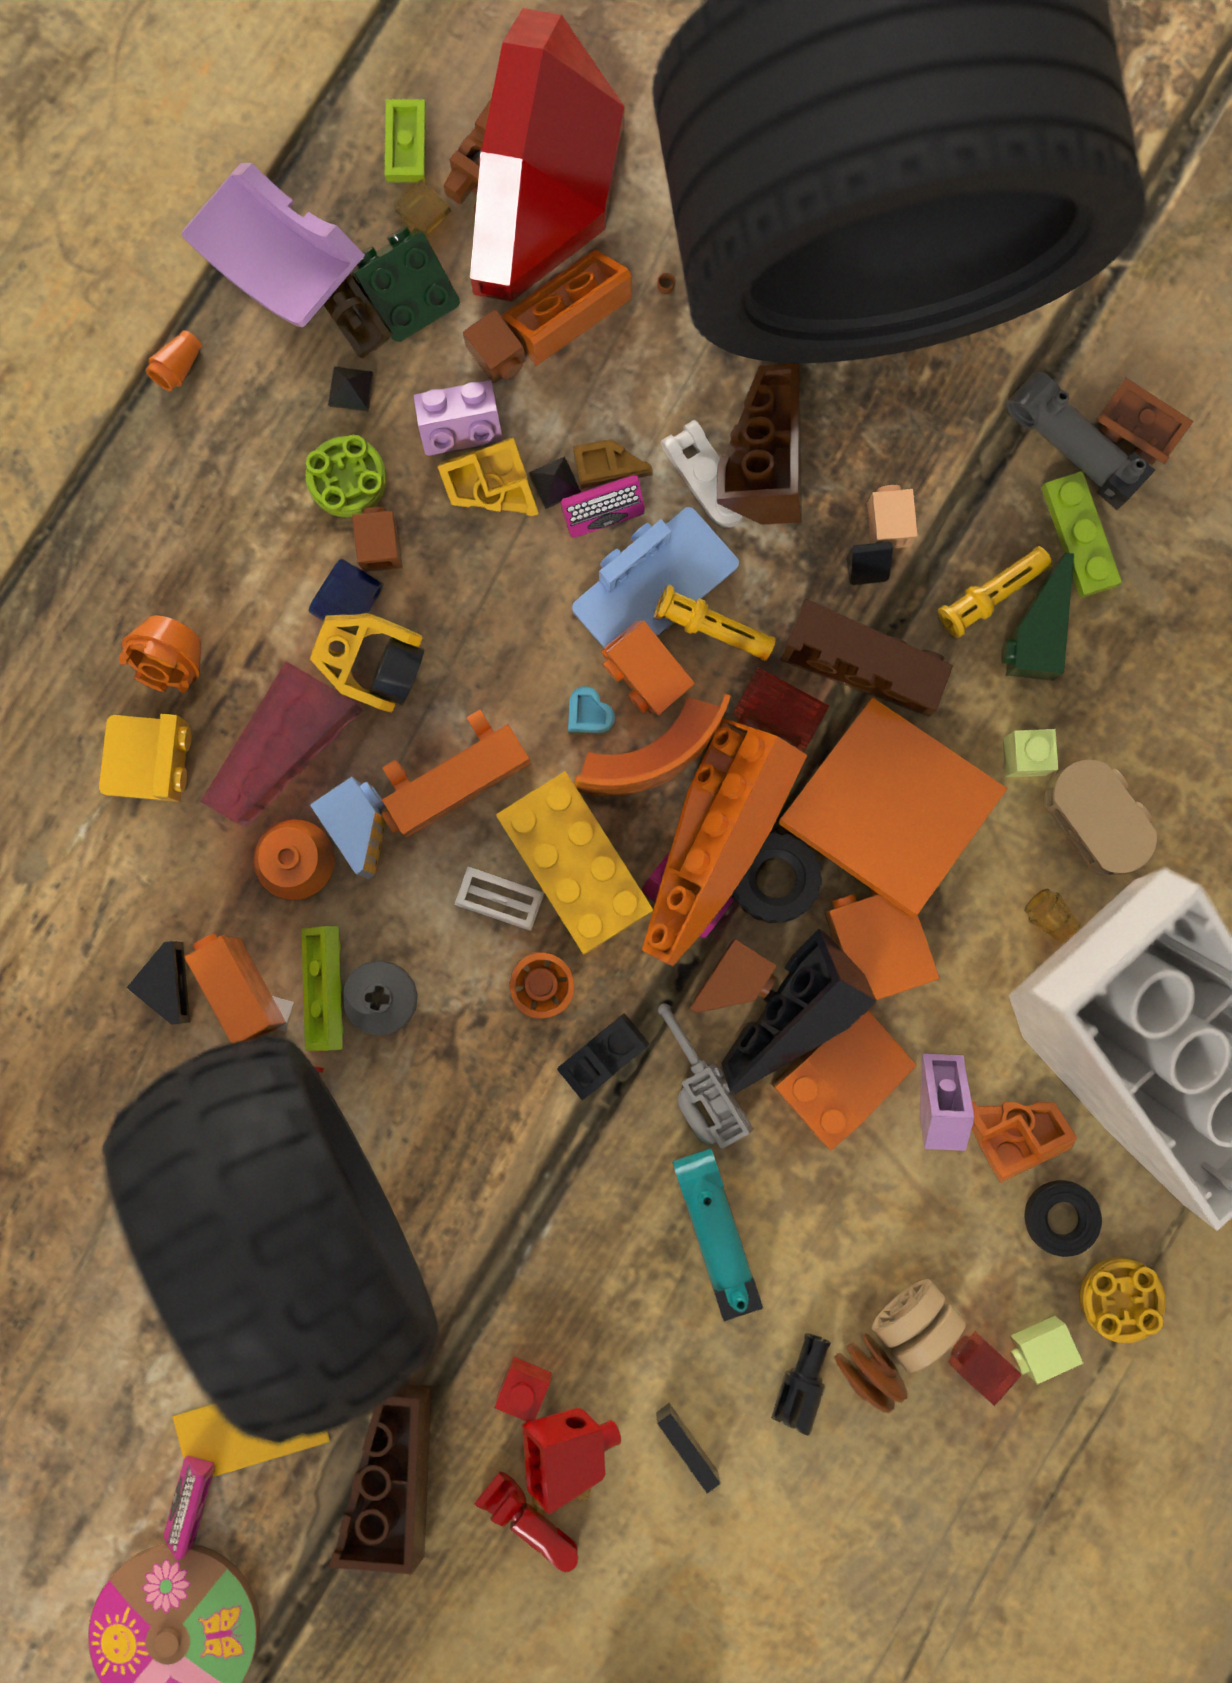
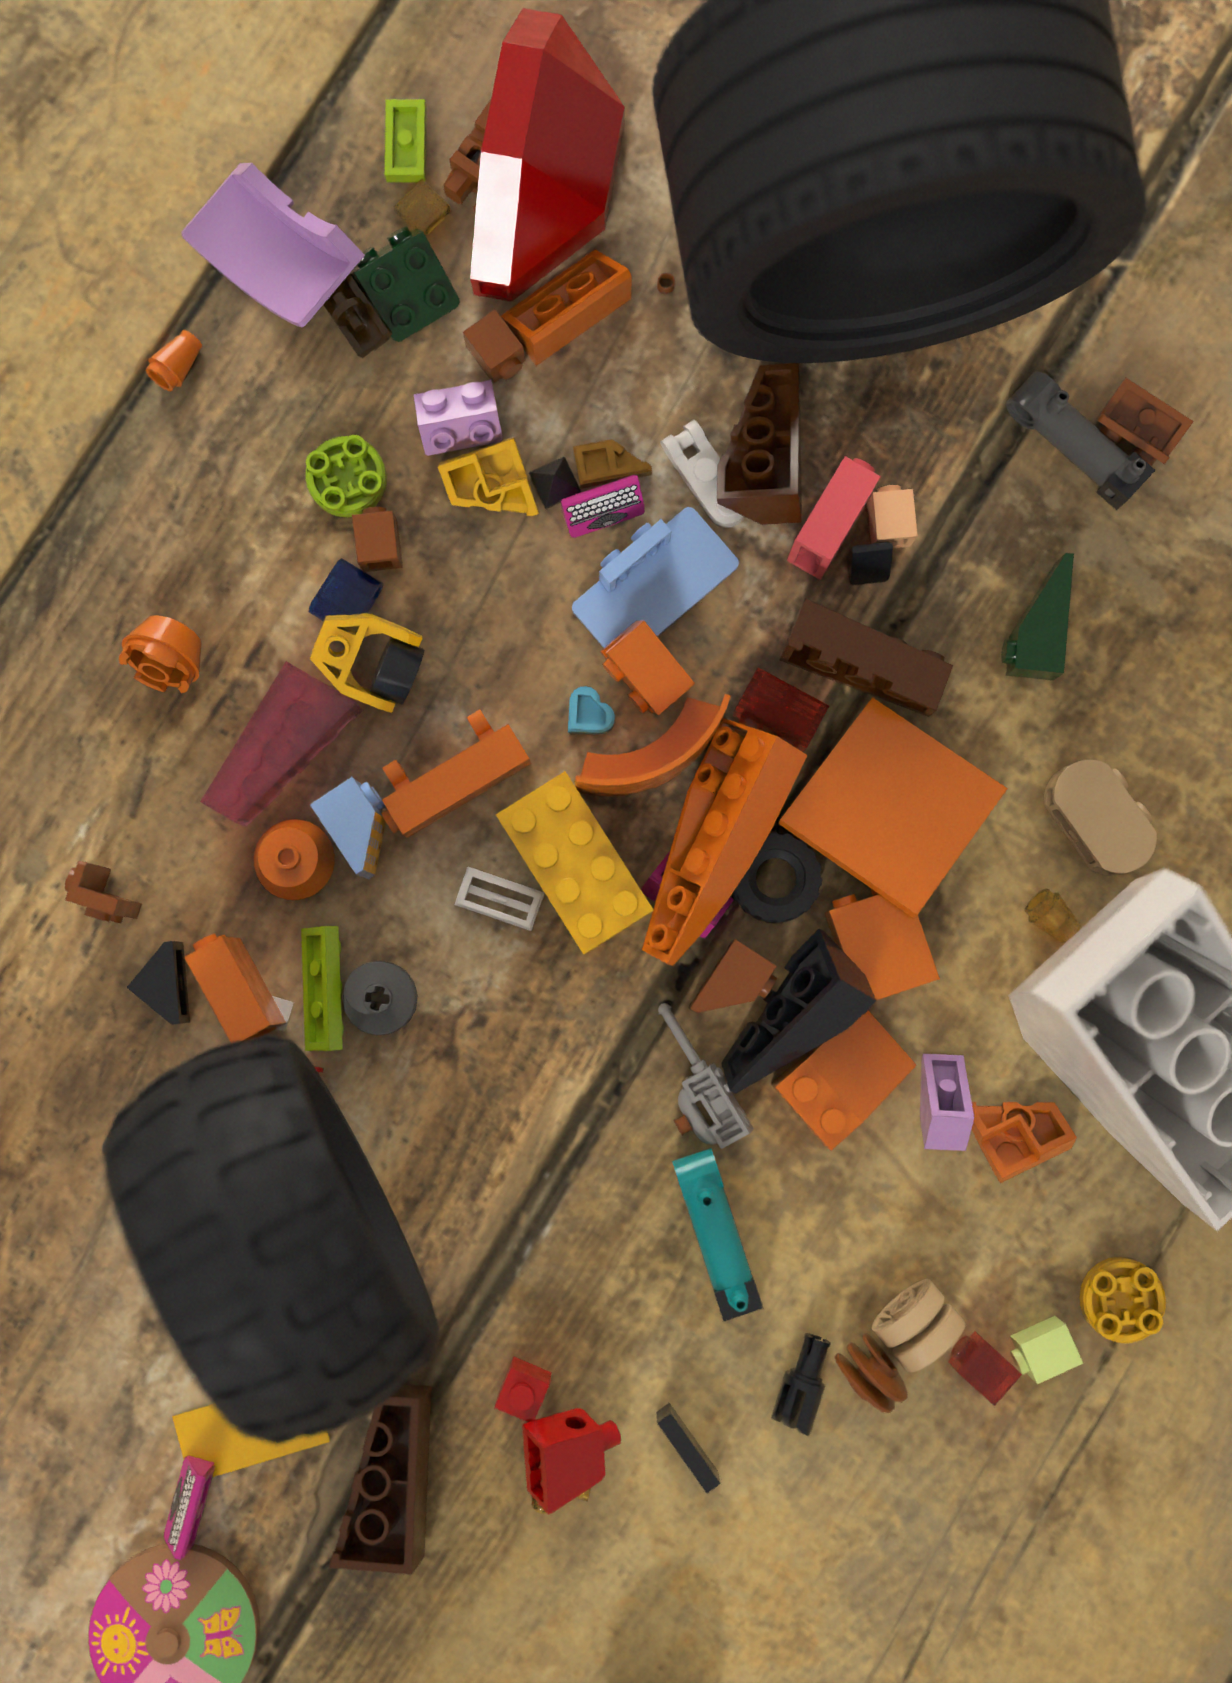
(86, 888): none -> dark orange bracket
(145, 757): yellow bracket -> none
(350, 388): black slope -> none
(505, 1502): red piece -> none
(541, 984): orange helmet -> none
(603, 1056): black slope -> none
(683, 1125): none -> dark orange piece
(697, 617): yellow pin -> none
(833, 516): none -> coral brick
(976, 600): yellow pin -> none
(1030, 753): yellowish green brick -> none
(1081, 534): lime plate -> none
(1088, 1223): black tyre -> none

